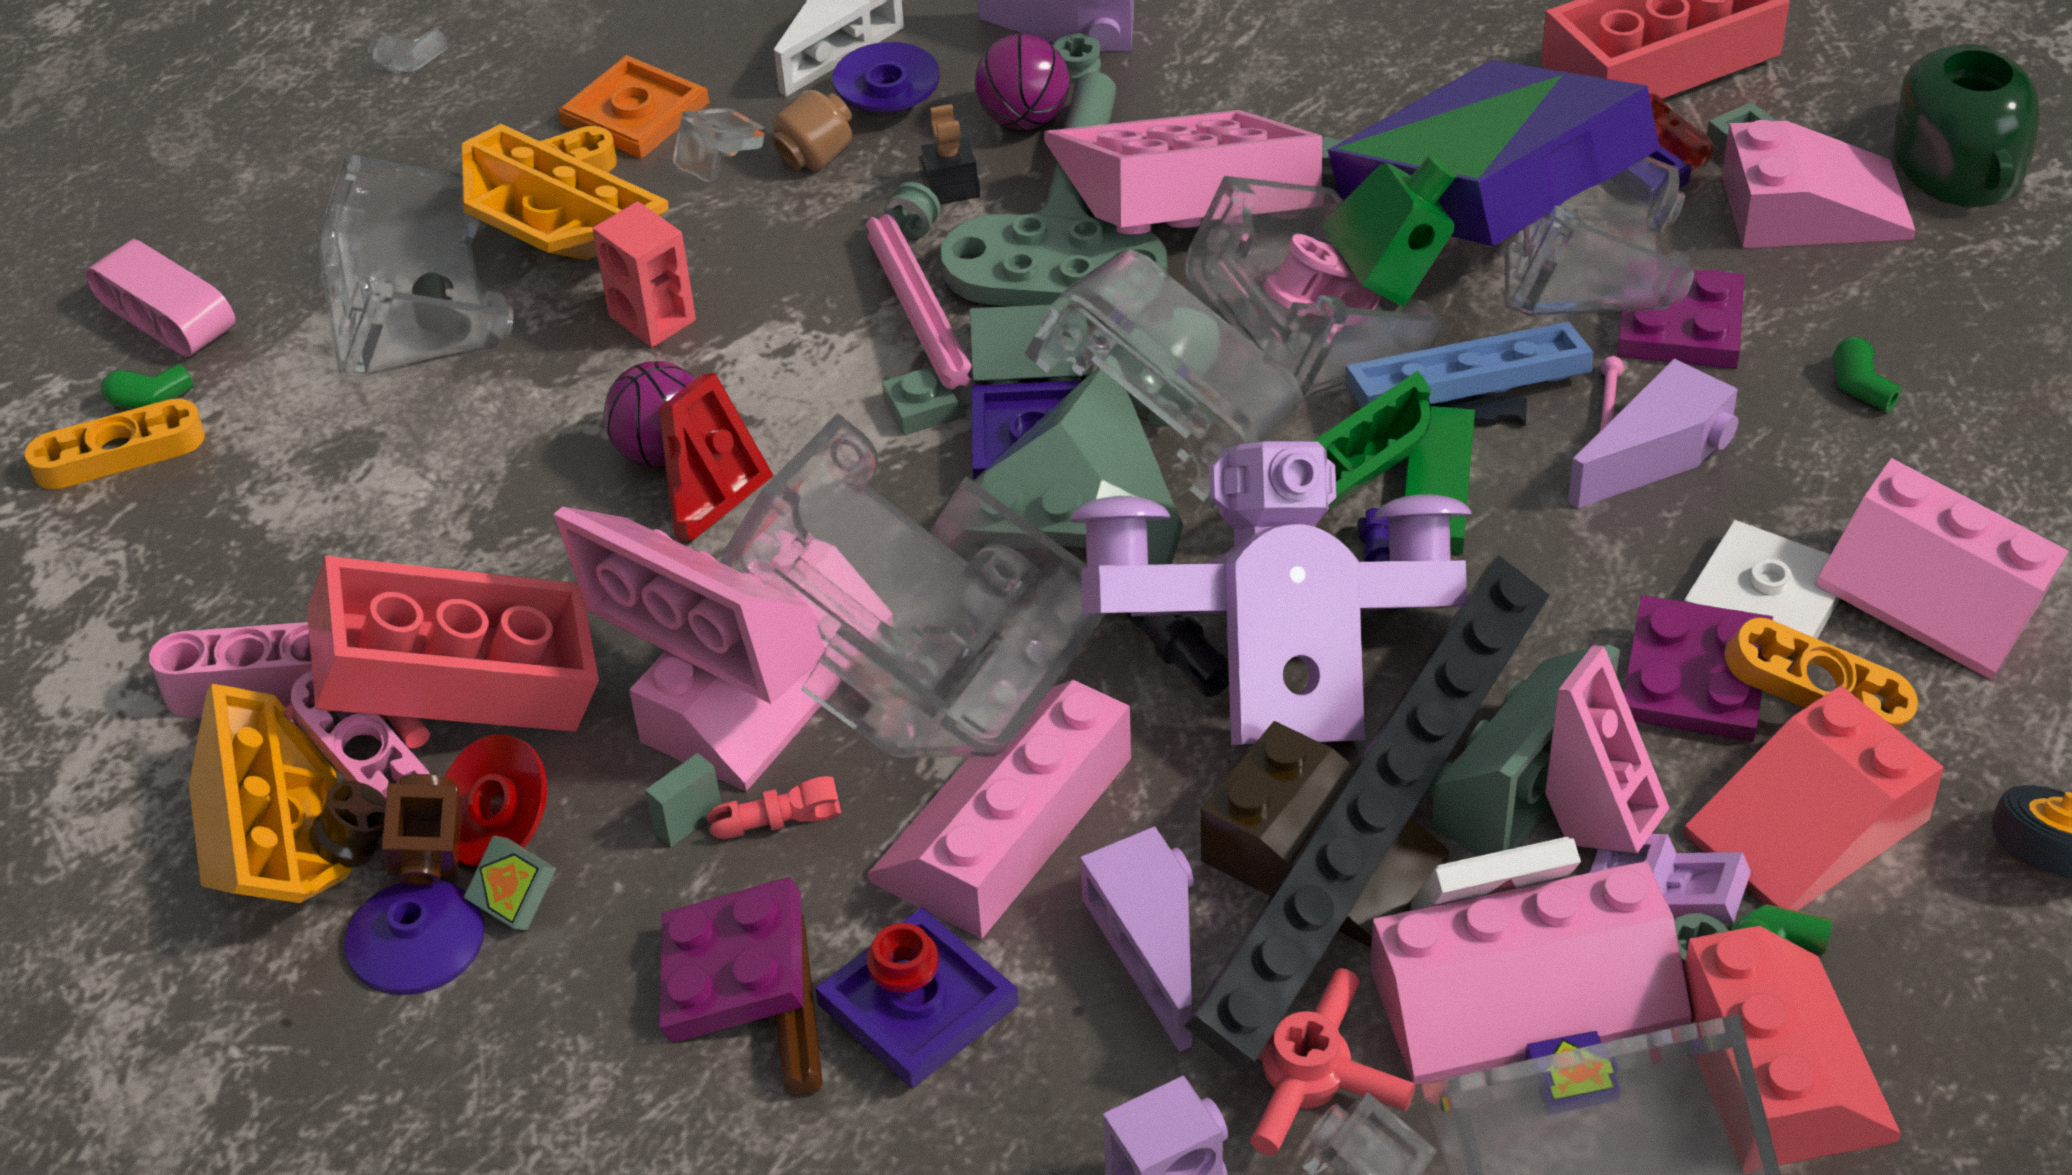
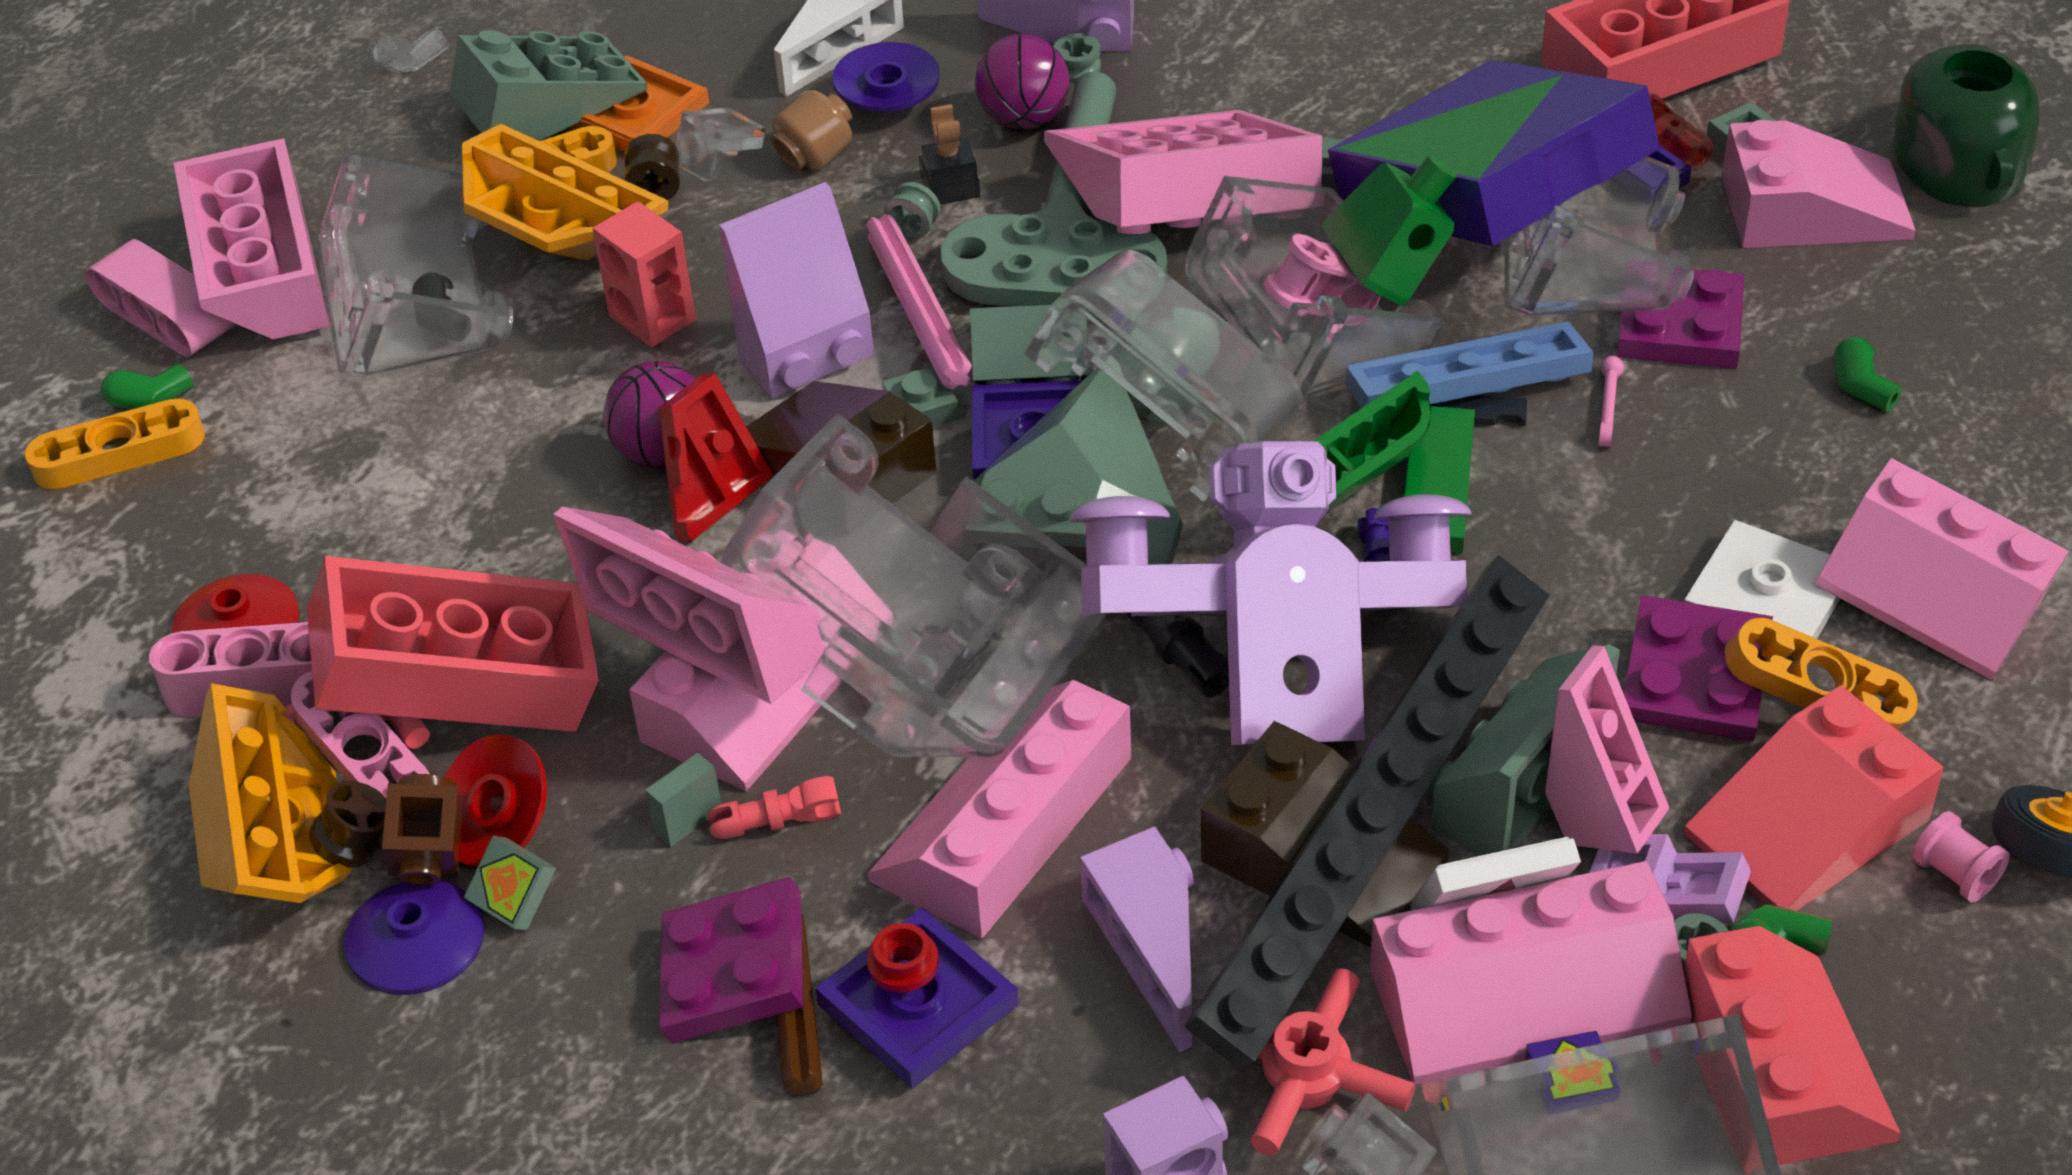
(237, 602): none -> red dish
(251, 240): none -> bright pink slope
(539, 80): none -> sand green slope
(658, 156): none -> dark brown wheel
(795, 292): none -> lavender slope
(895, 428): none -> dark brown slope
(1656, 435): lavender slope -> none
(1960, 856): none -> bright pink bush

